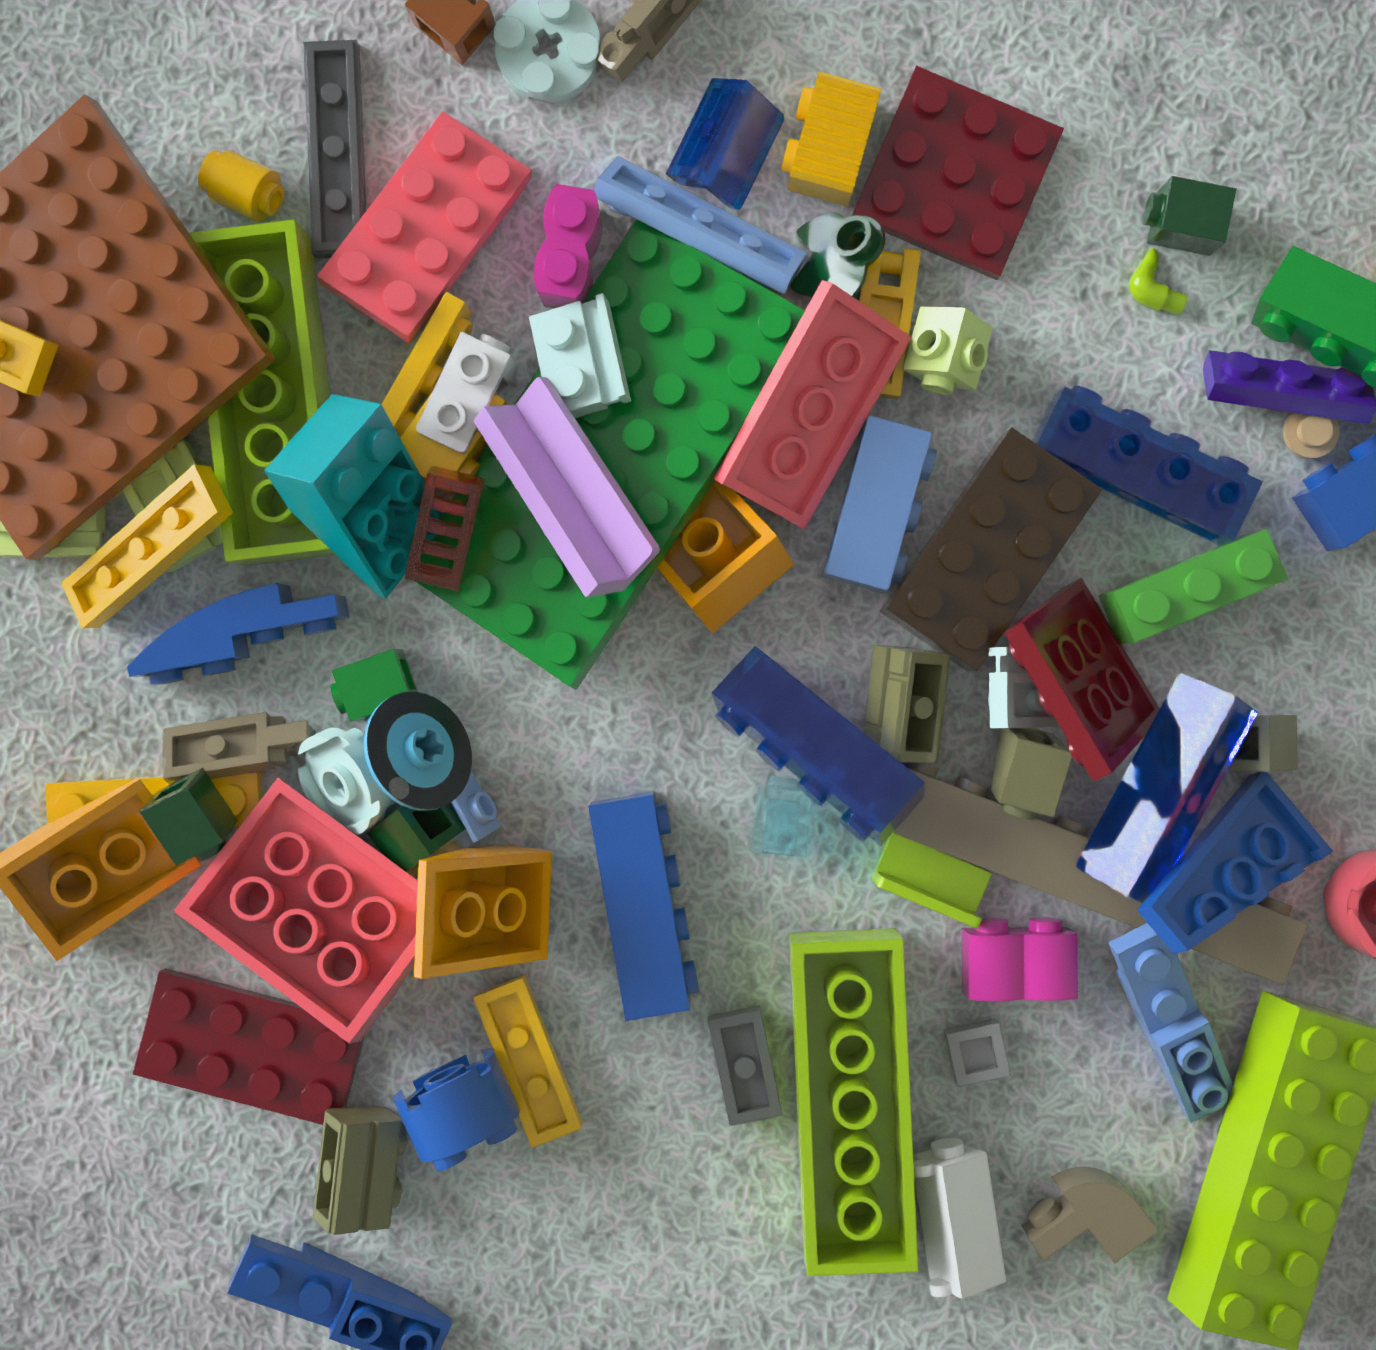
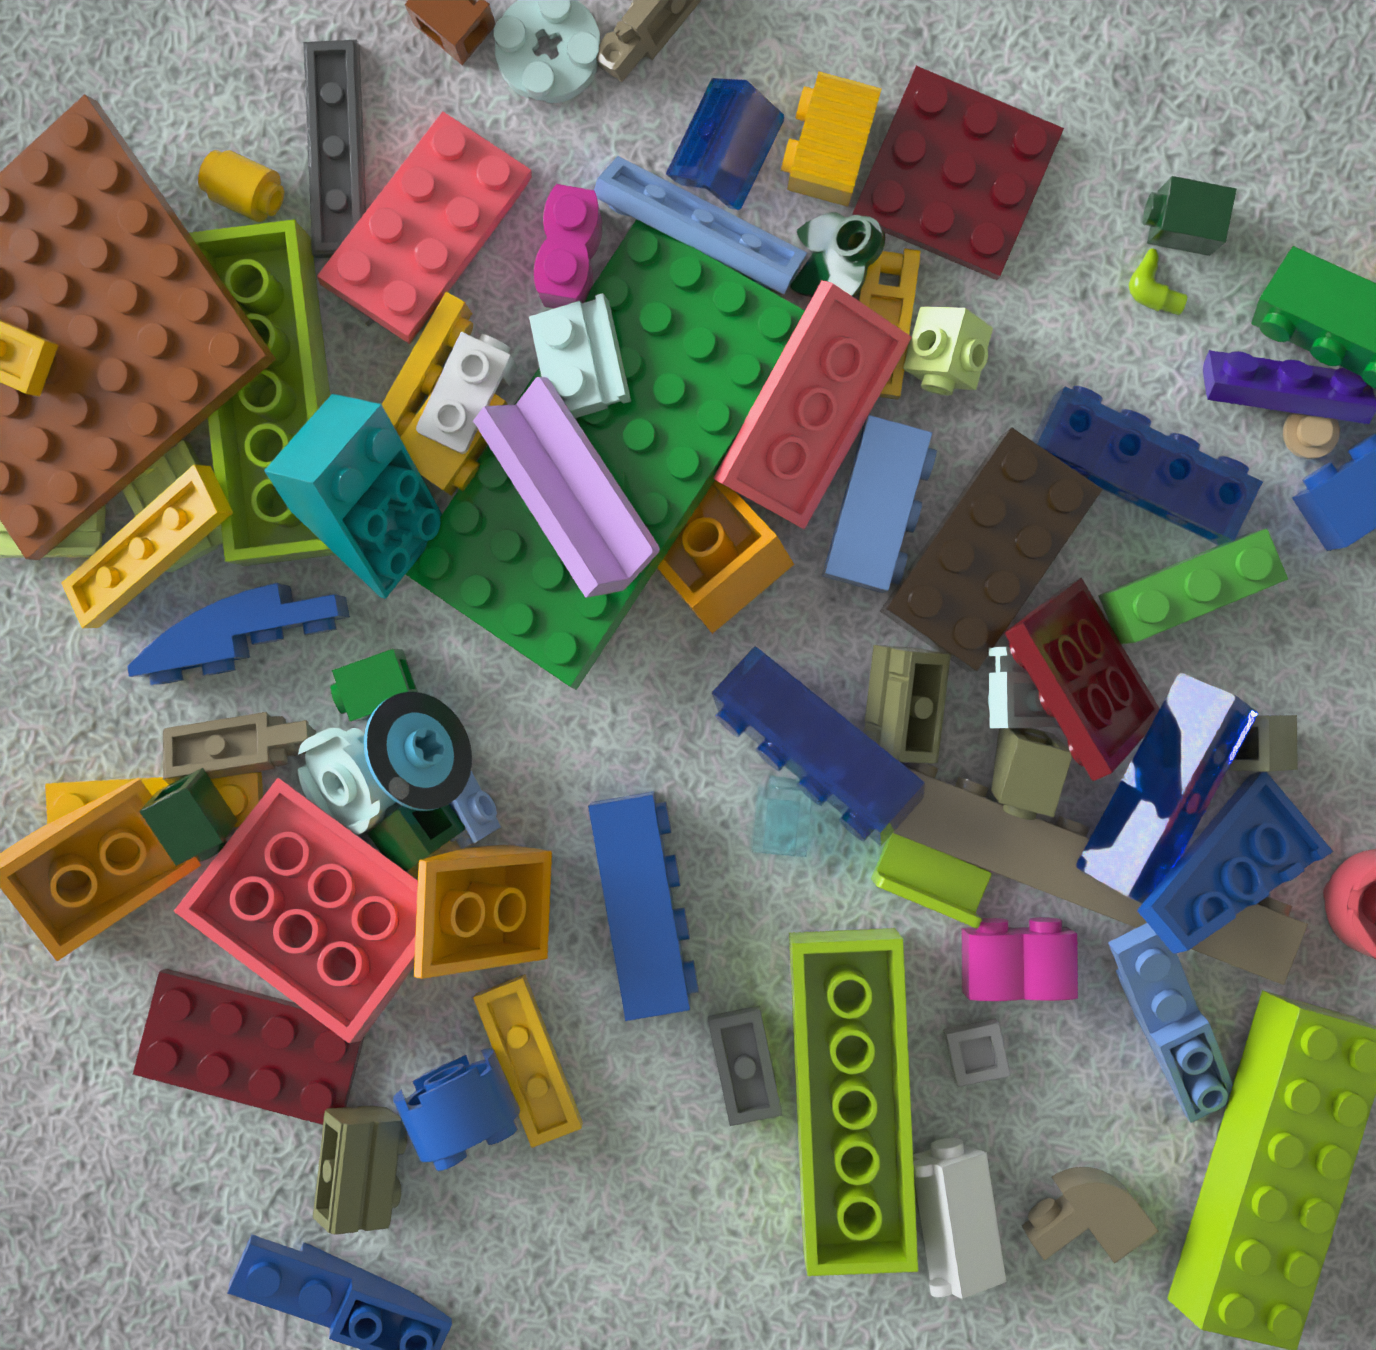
(457, 482): clear red slope -> none

